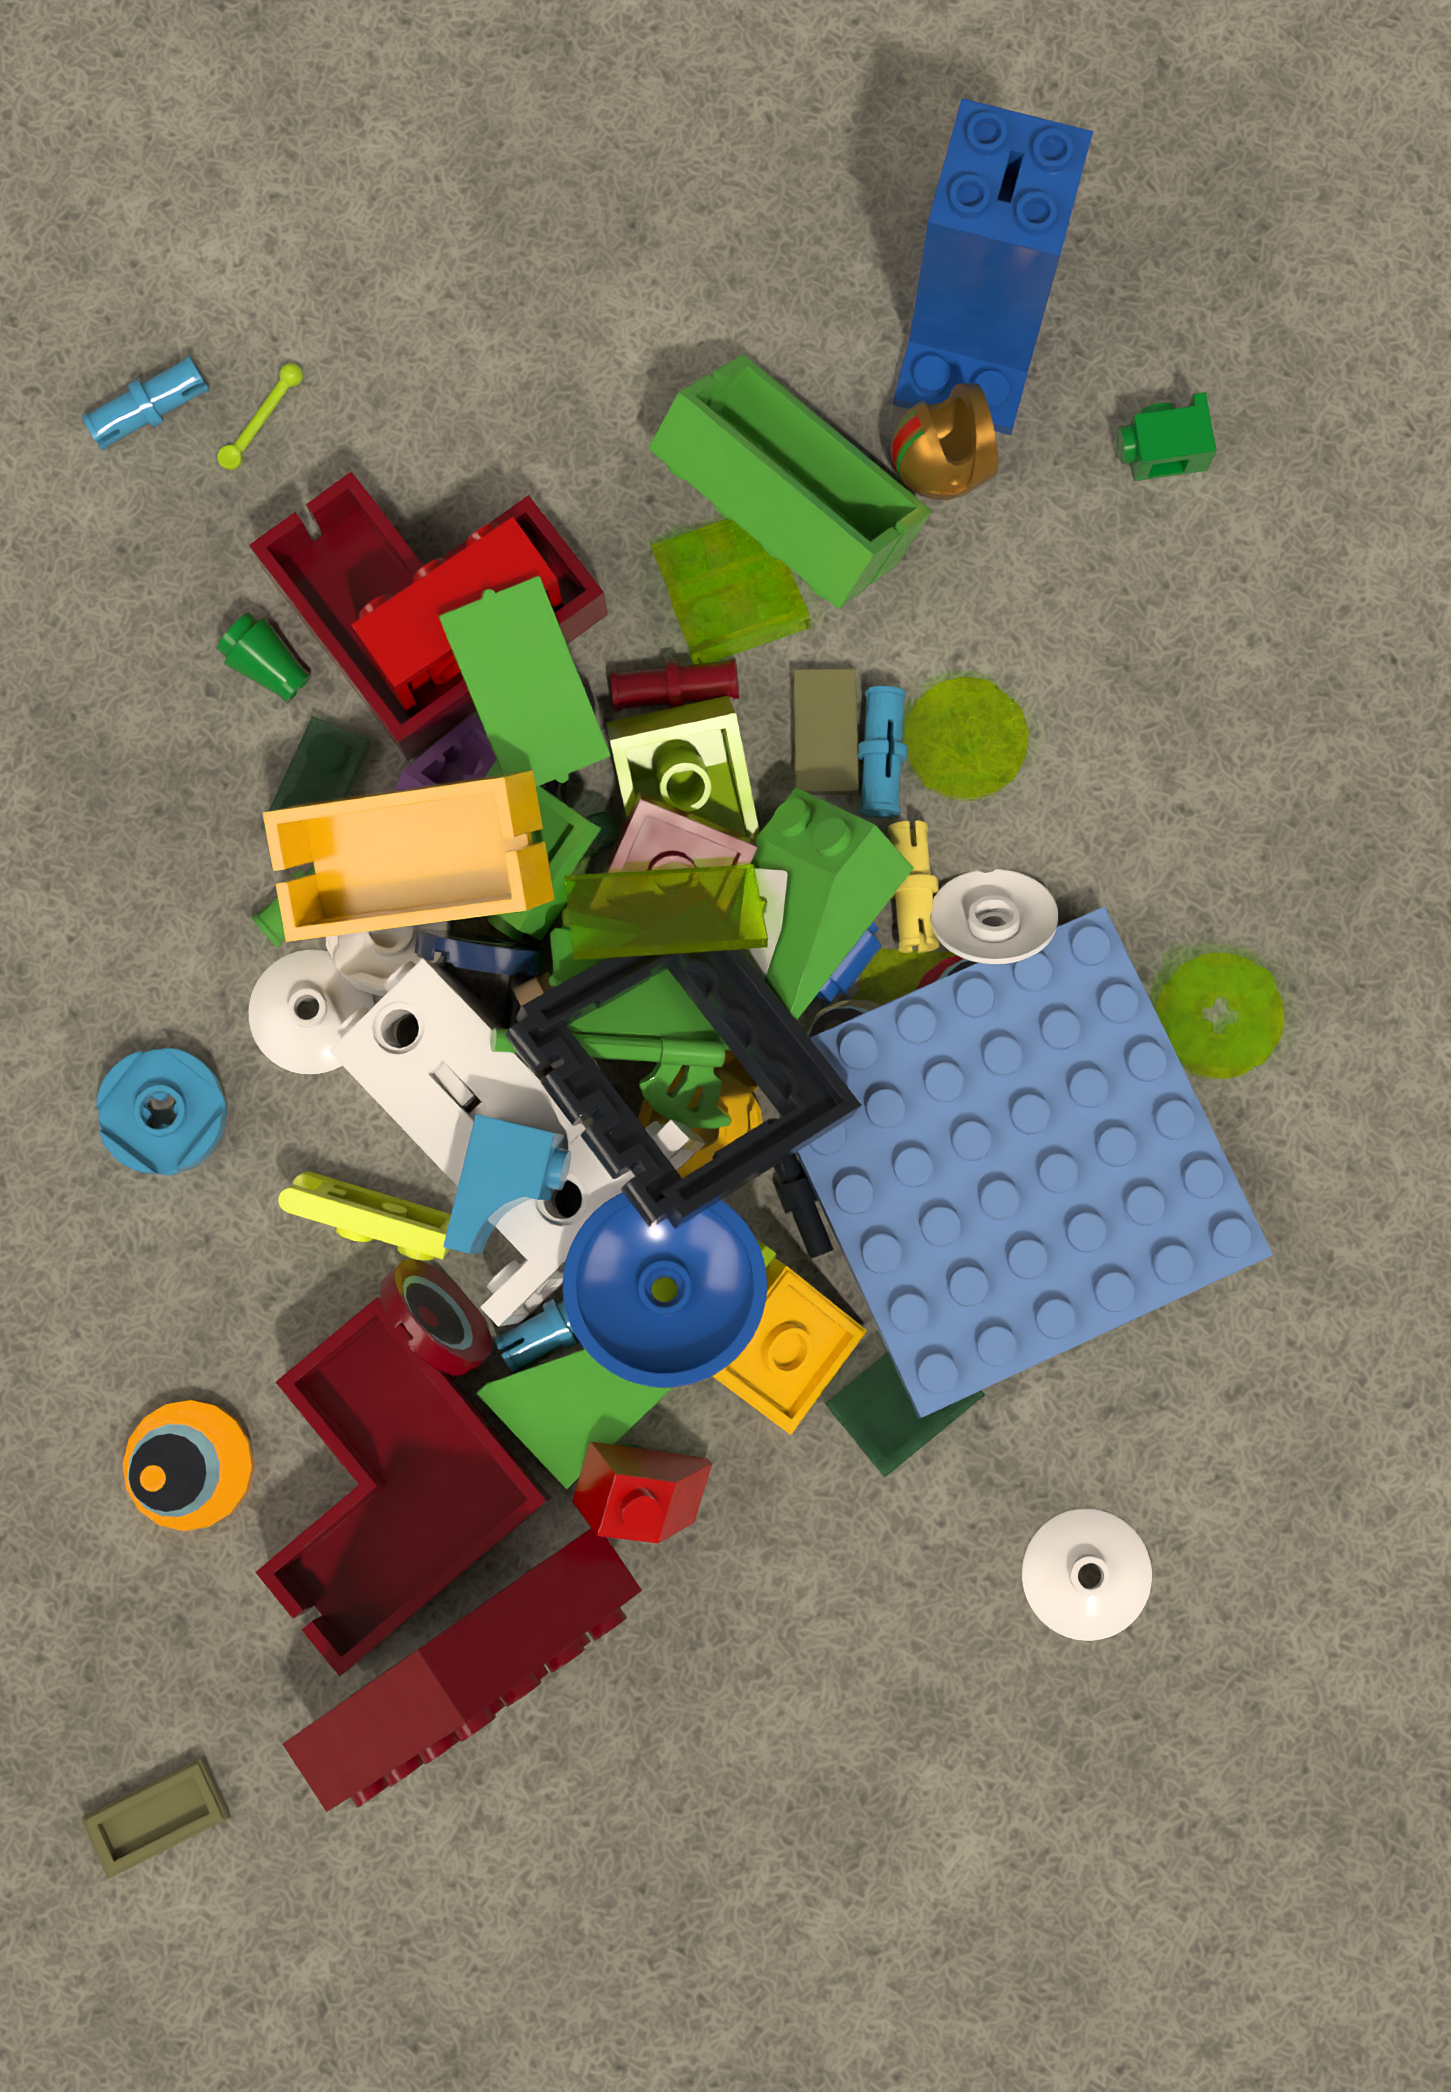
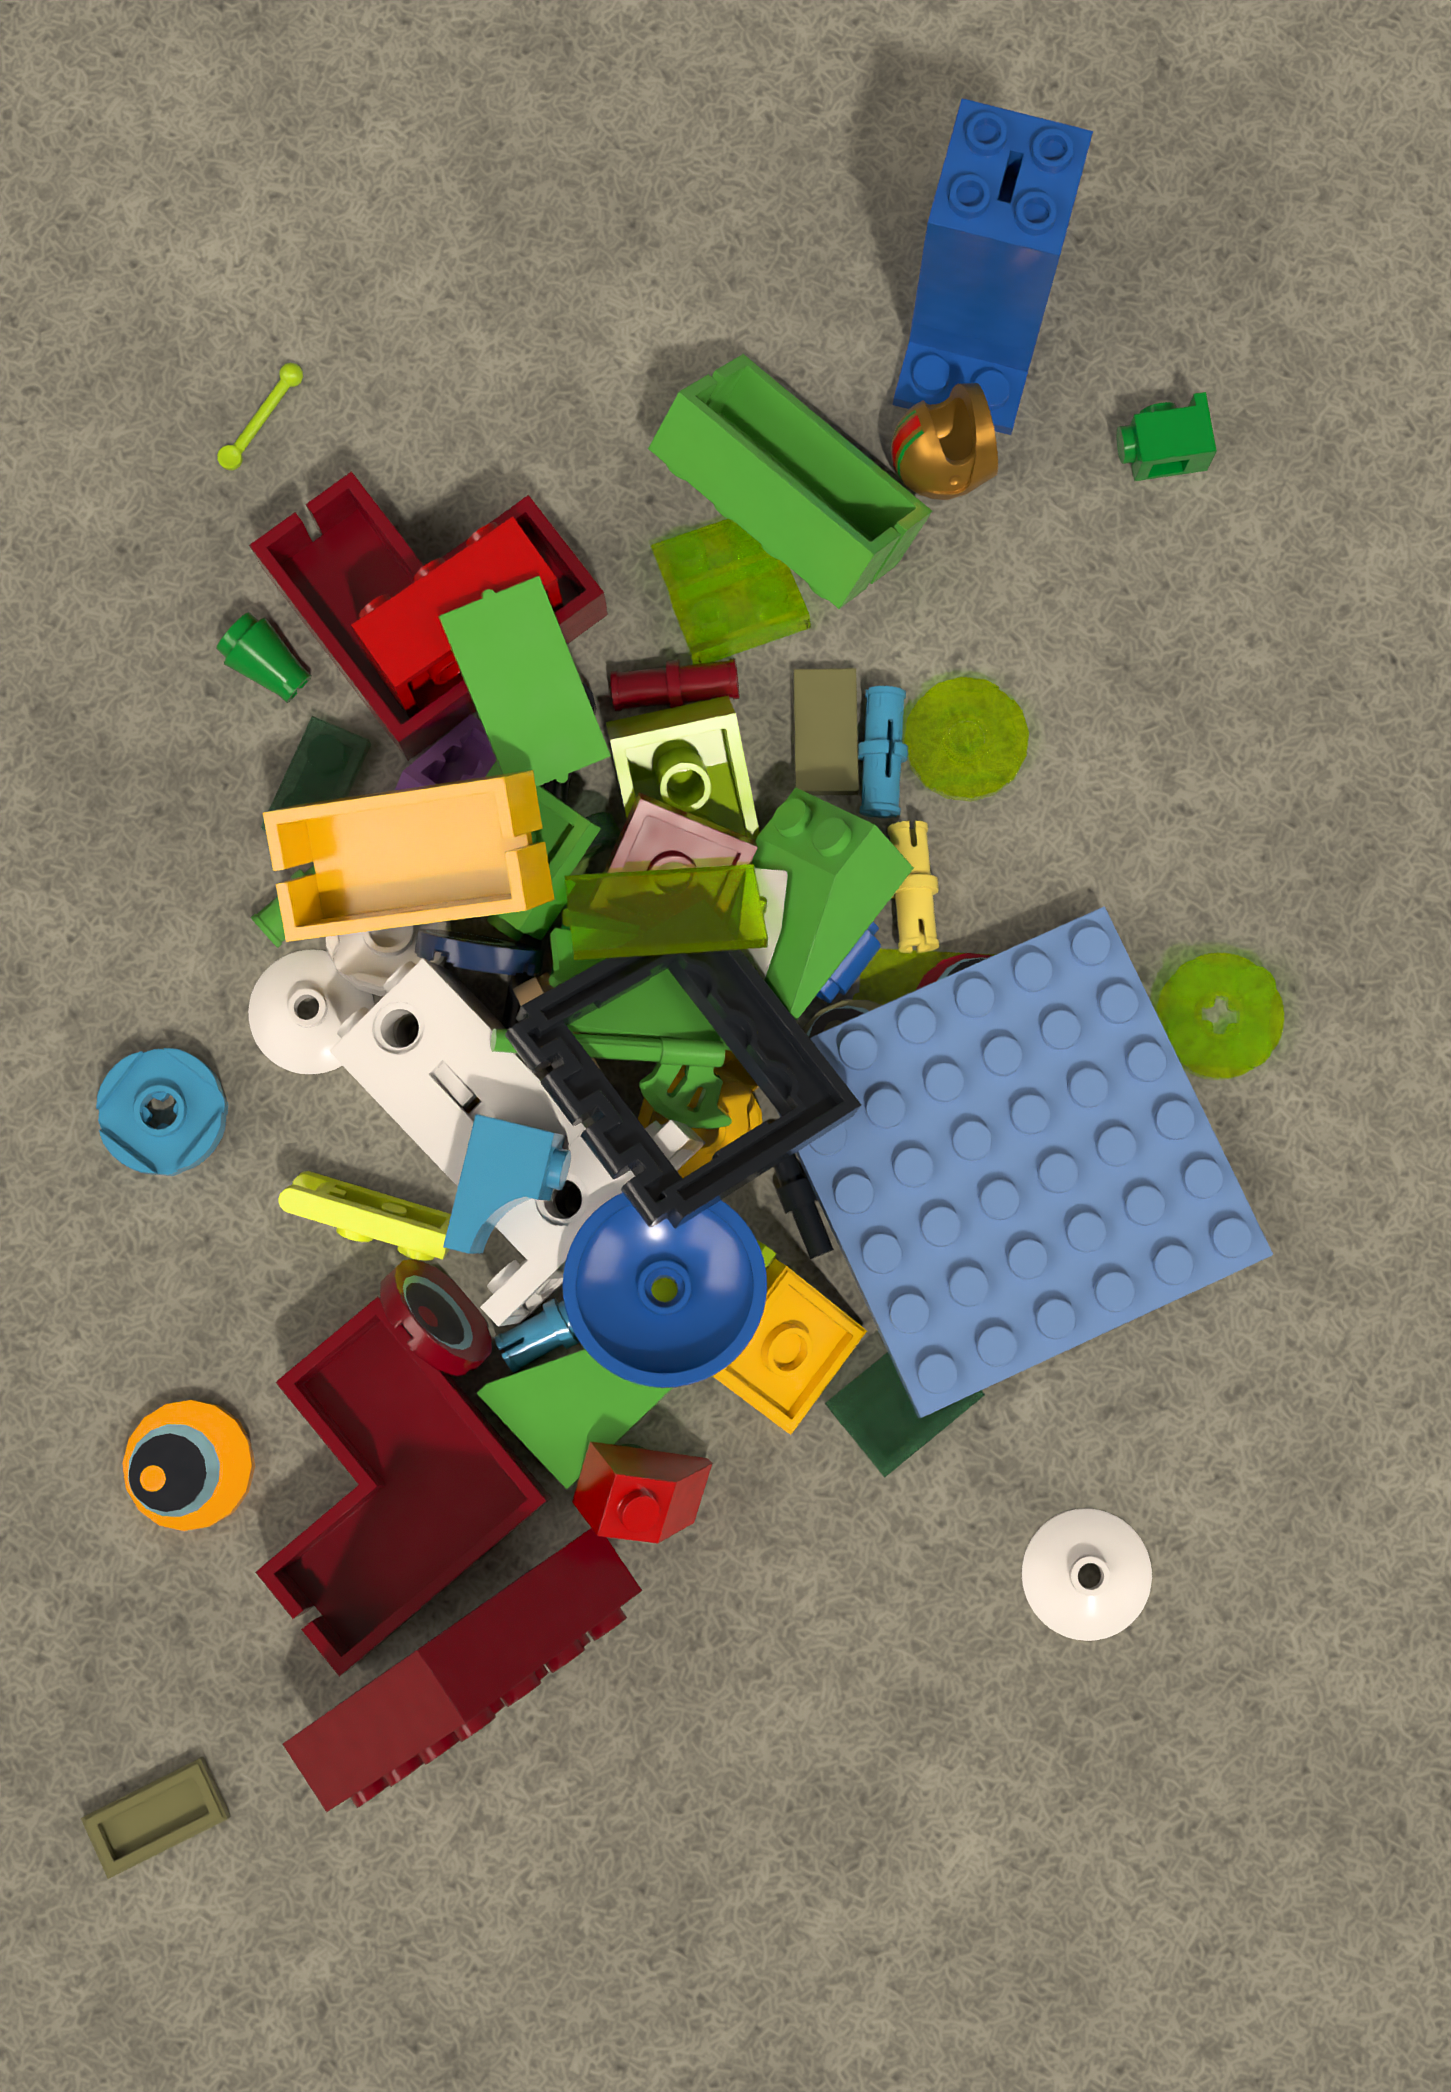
(145, 403): dark azure pin -> none
(994, 916): white dish -> none

